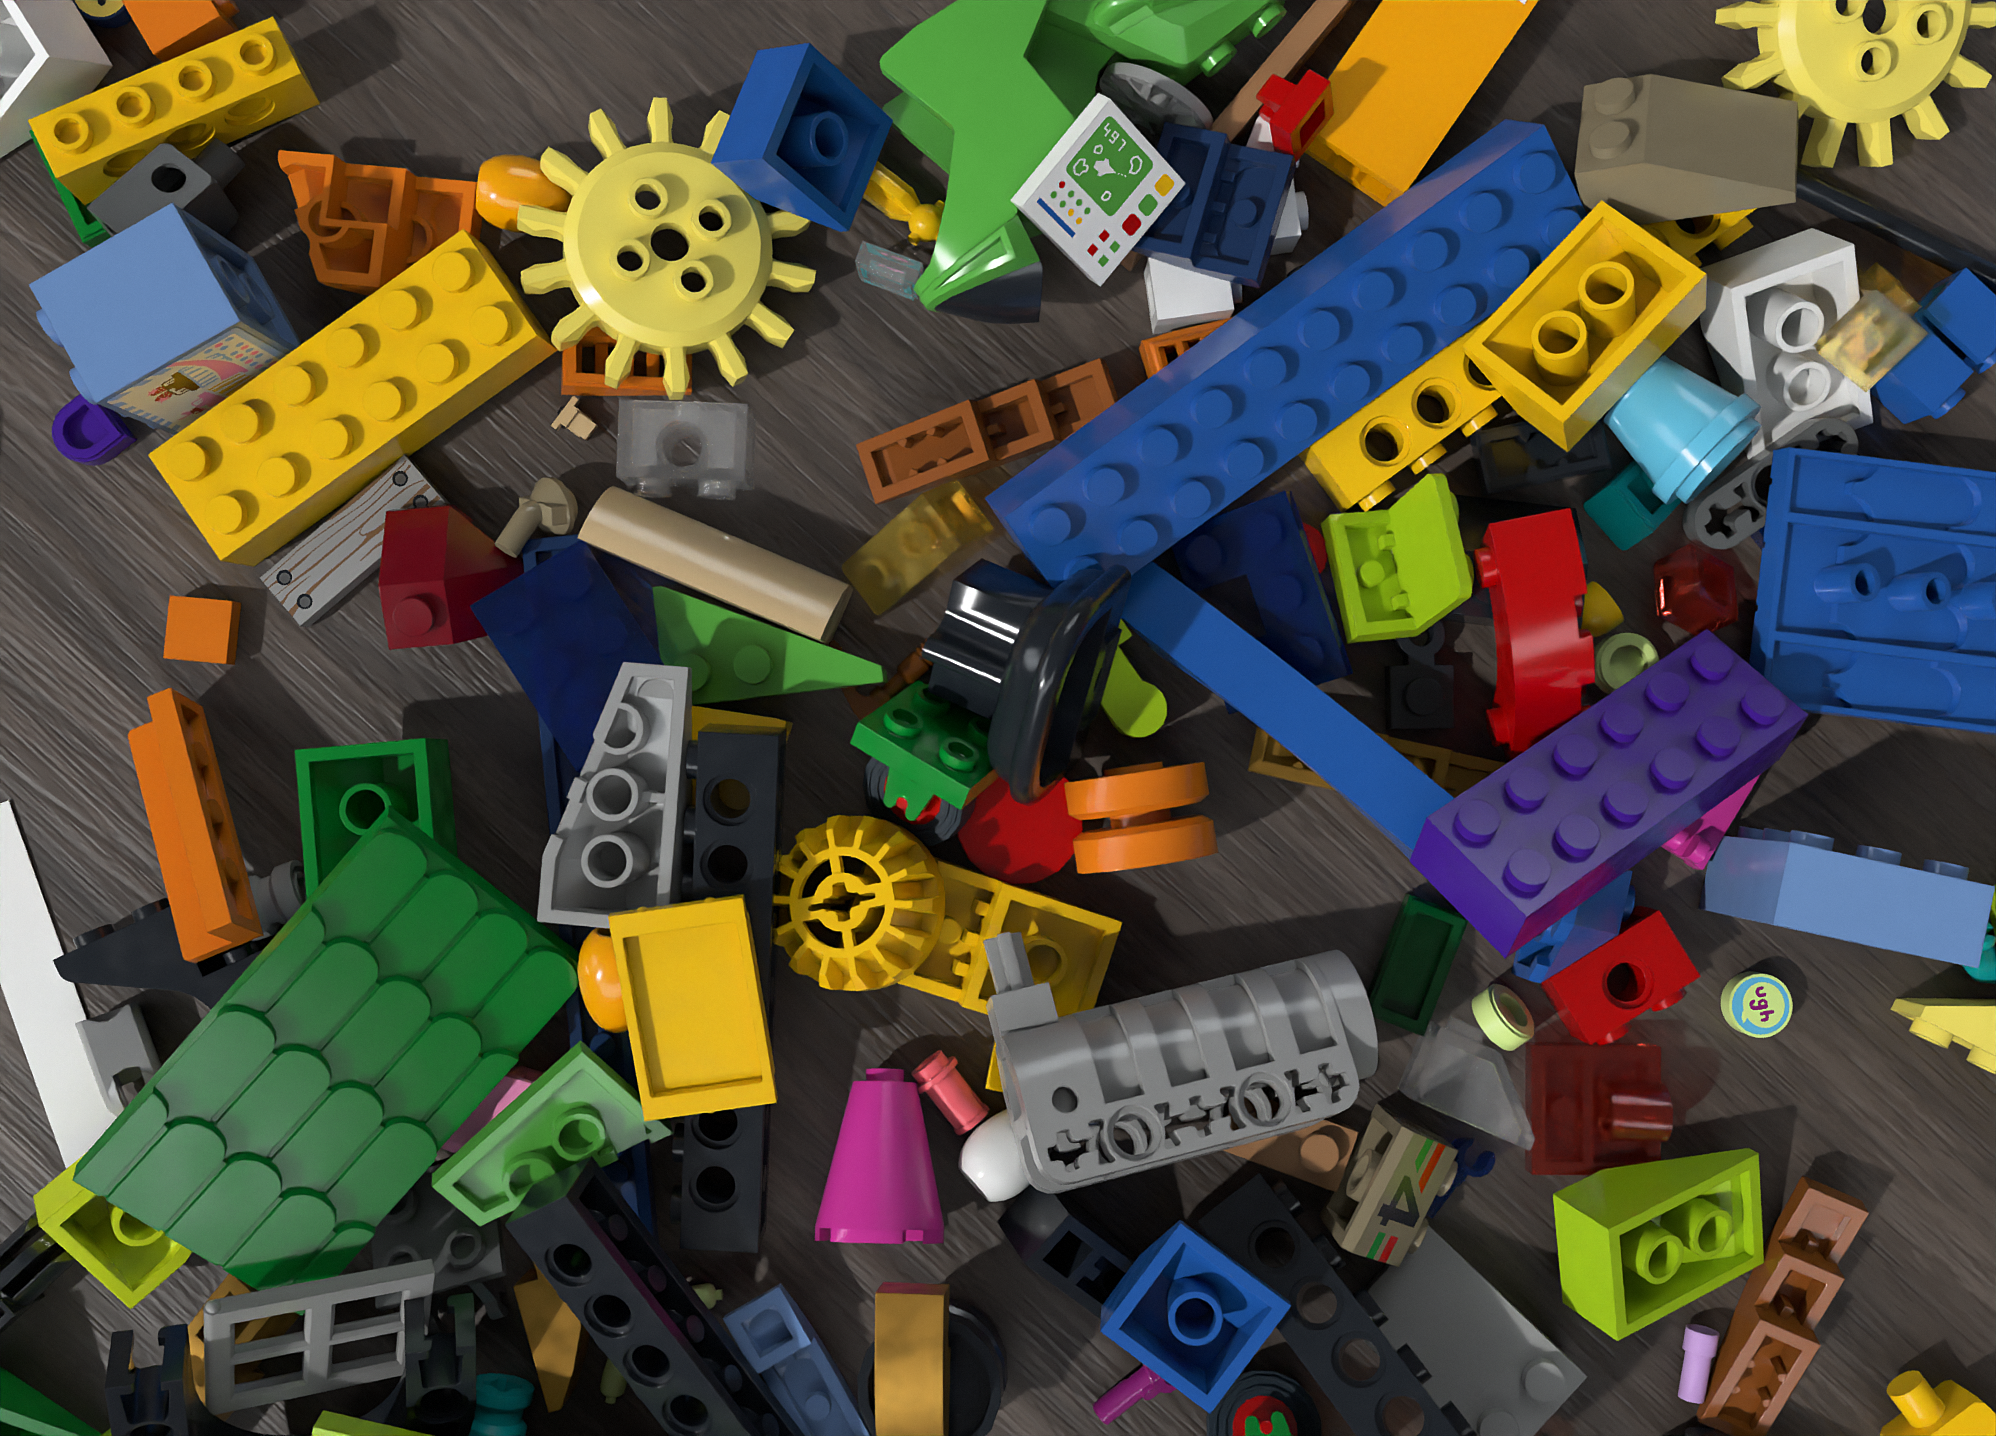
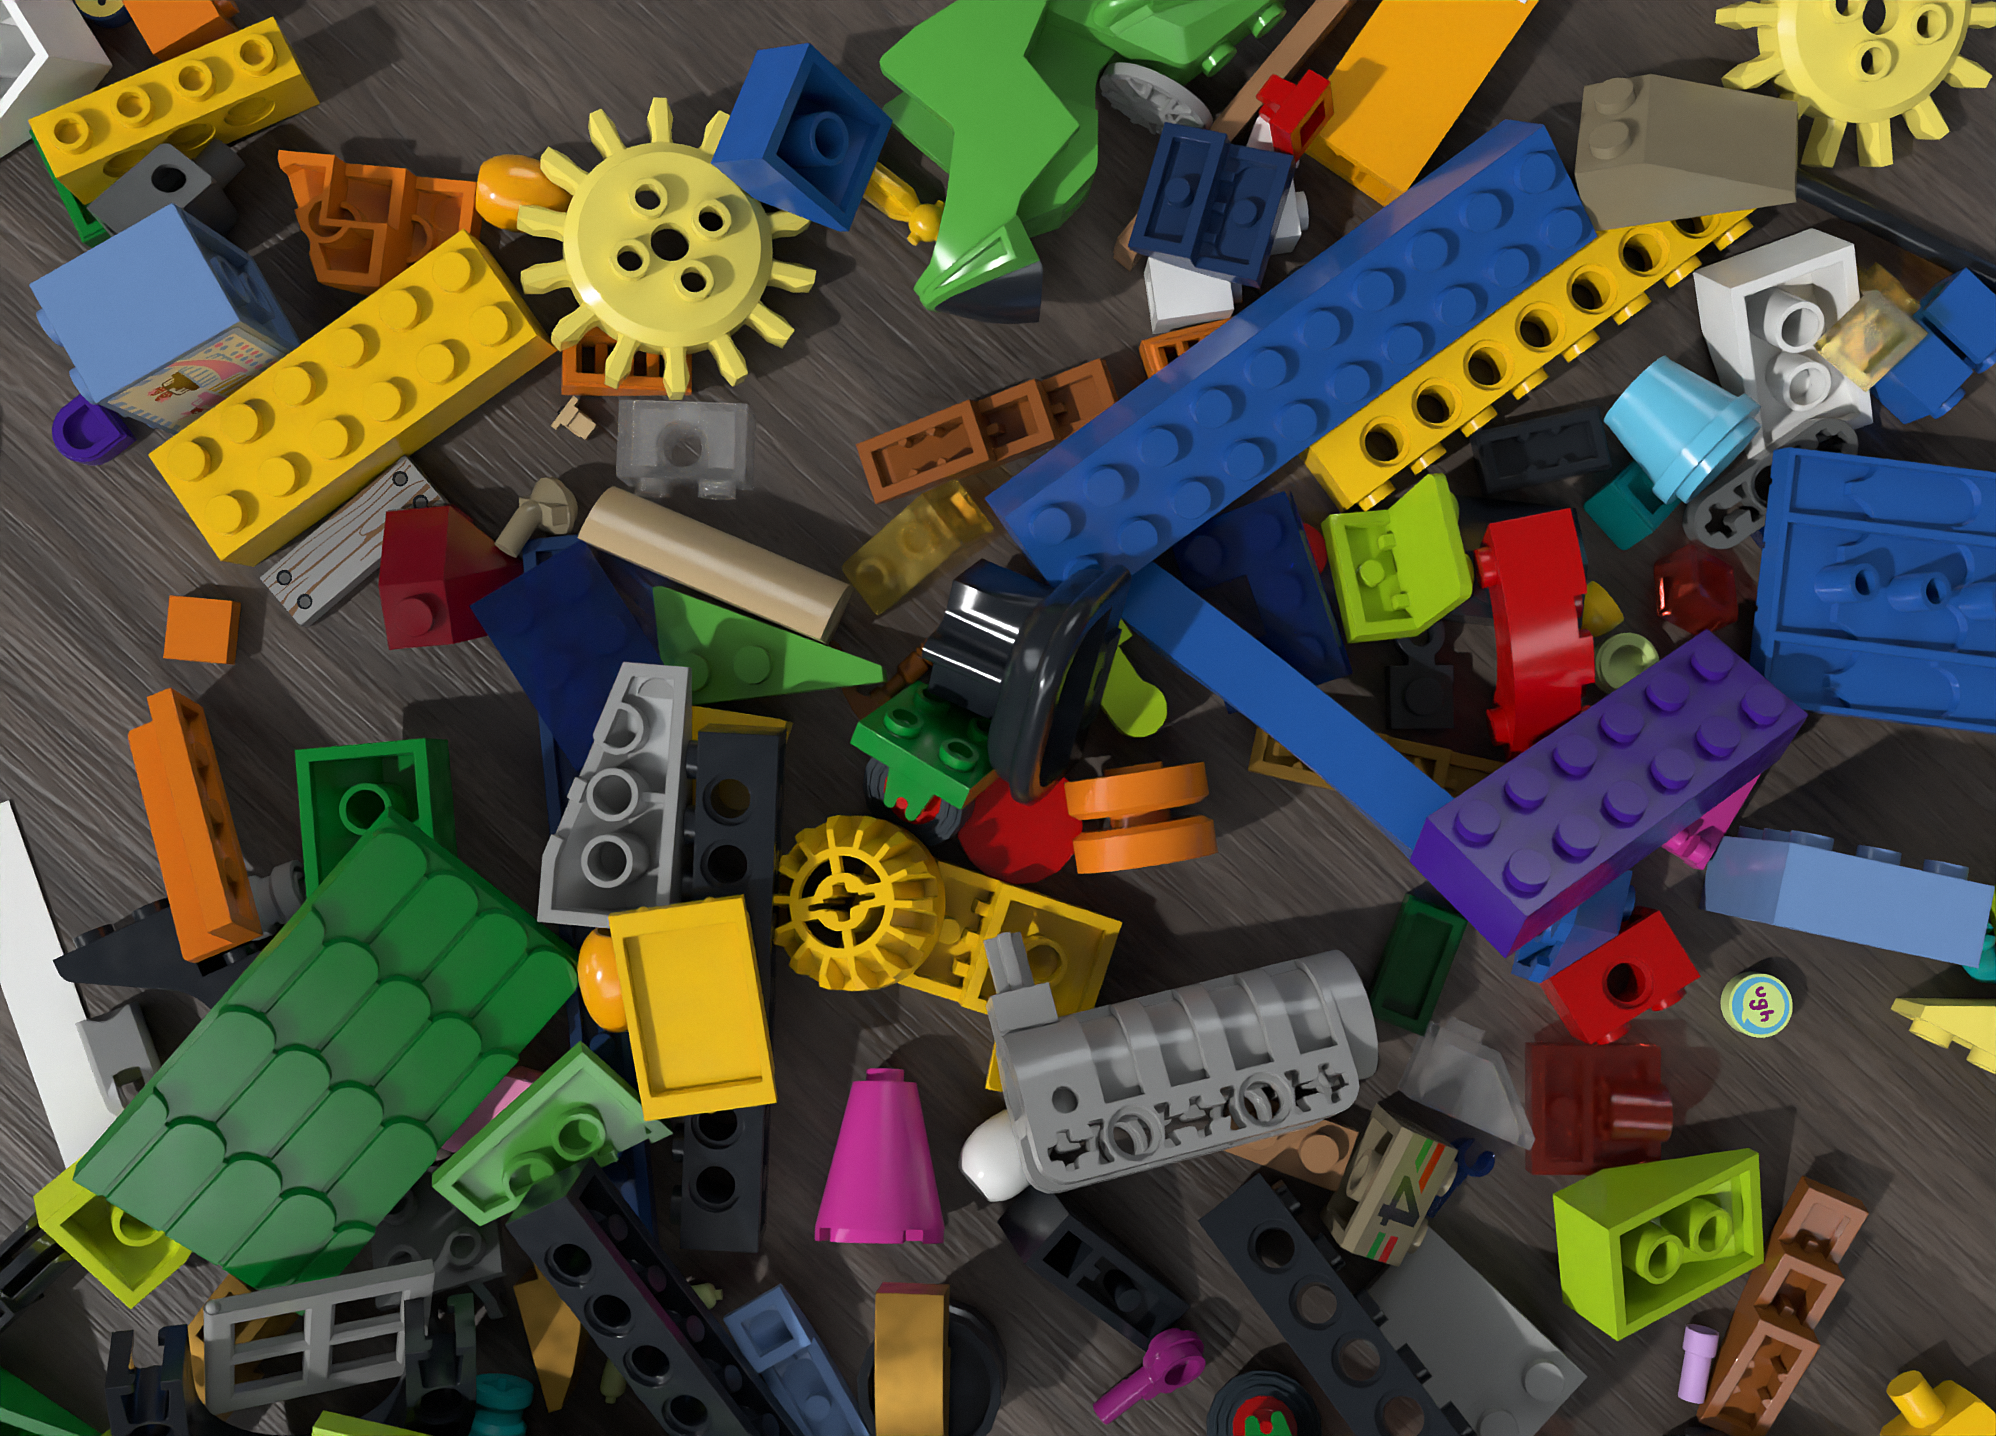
(888, 270): clear tile -> none
(950, 1092): coral pin -> none
(1098, 190): white tile -> none
(1191, 1314): blue slope -> none
(1503, 1017): yellowish green tile -> none
(1587, 324): yellow slope -> none

